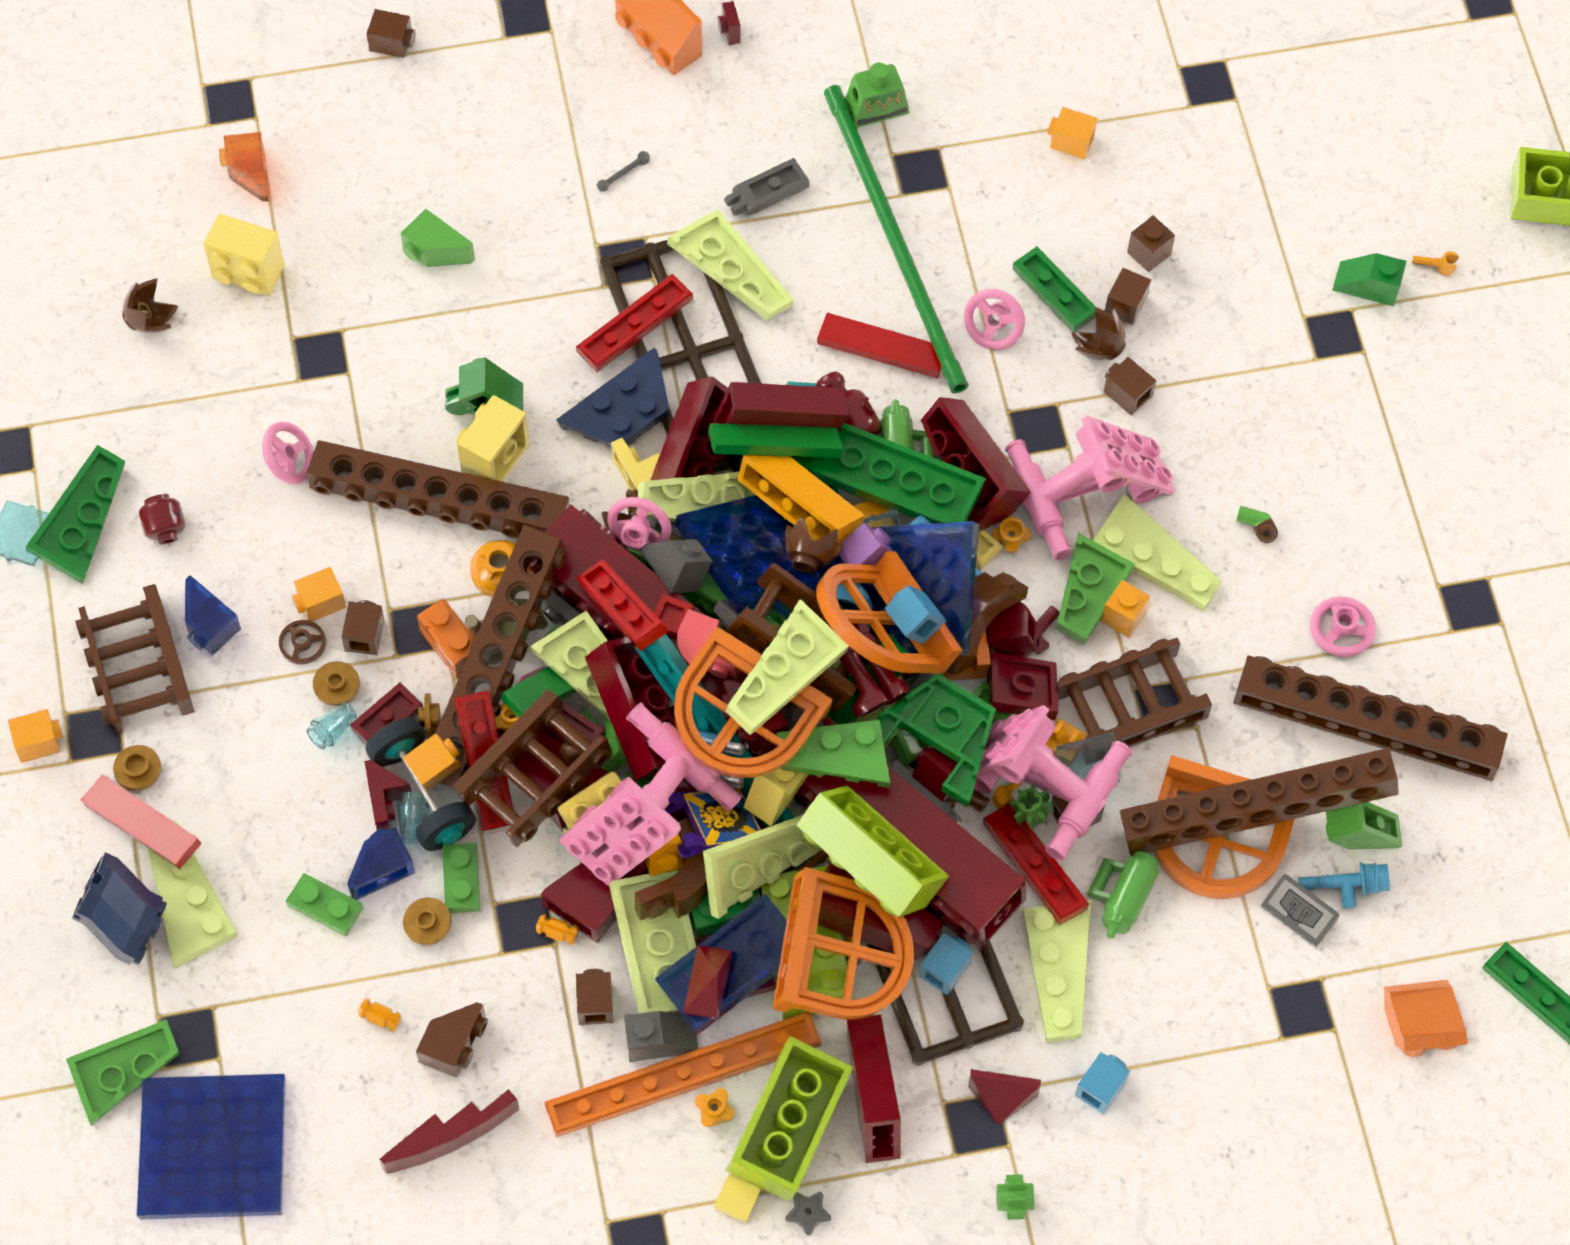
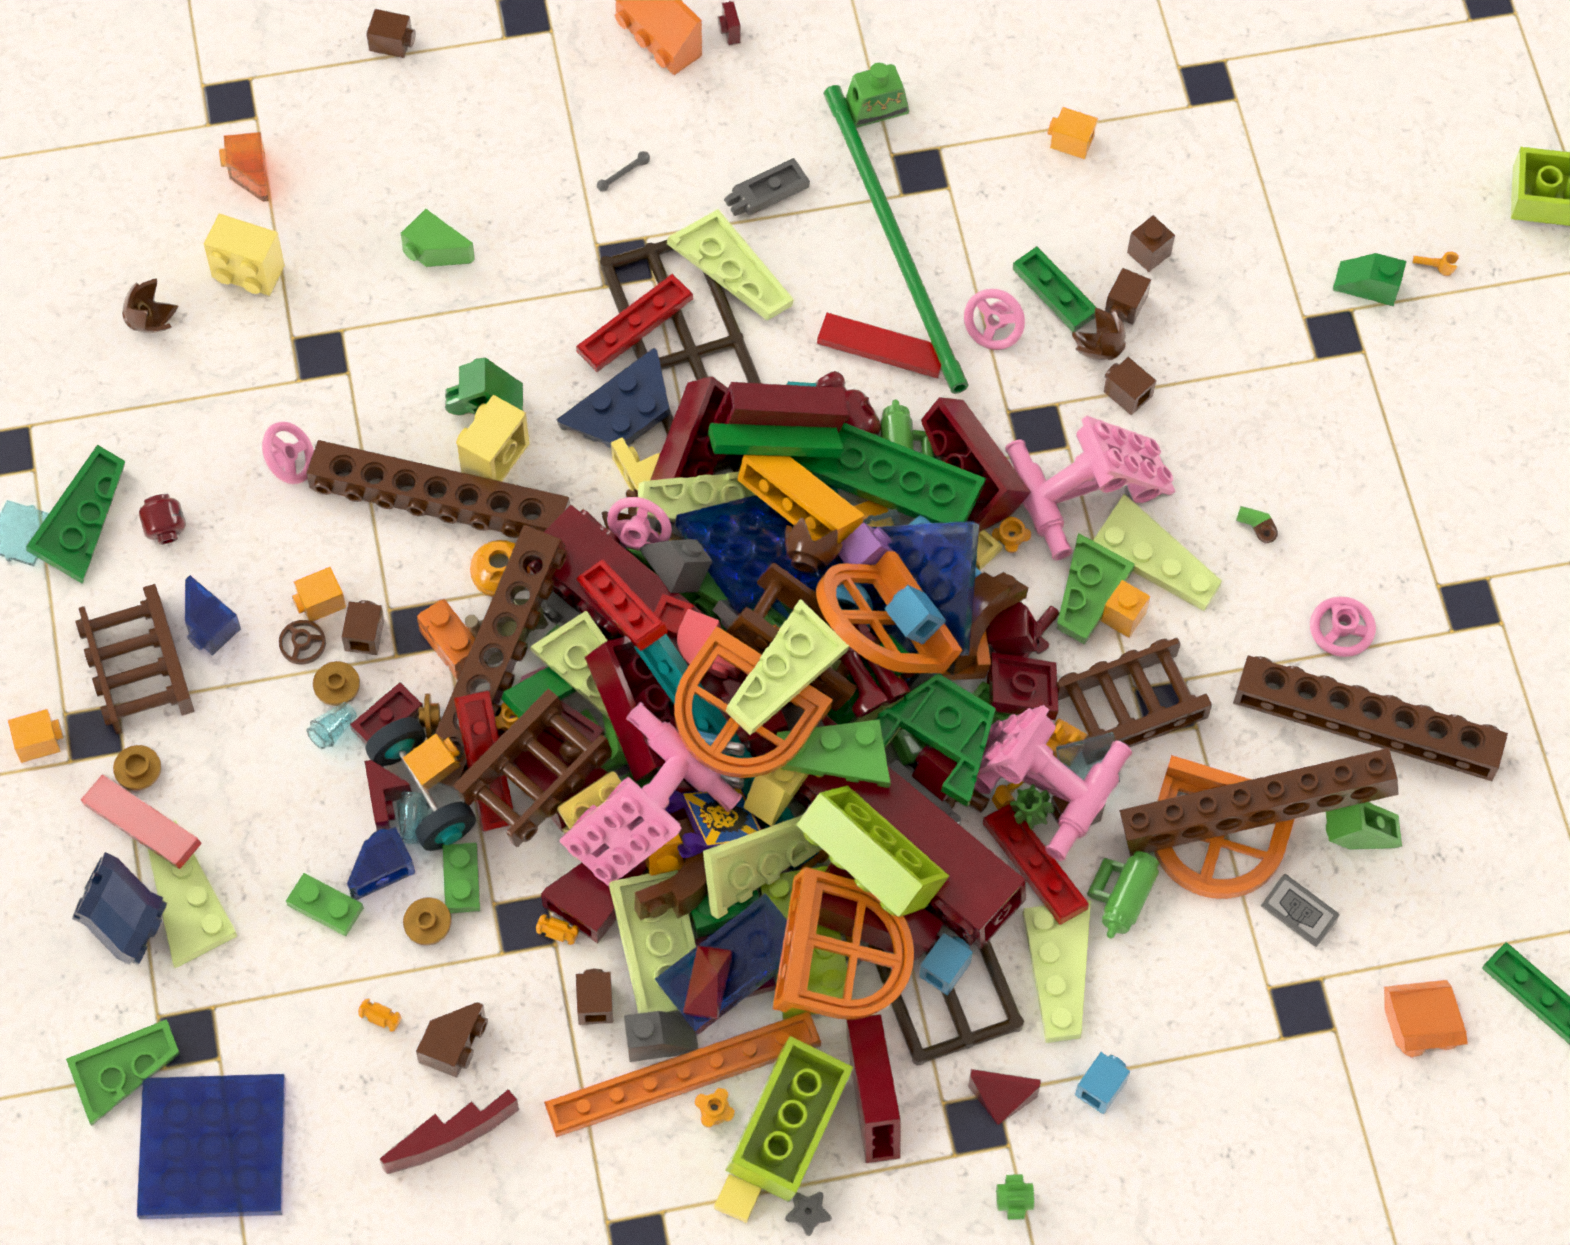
(1372, 879): dark azure piece -> none

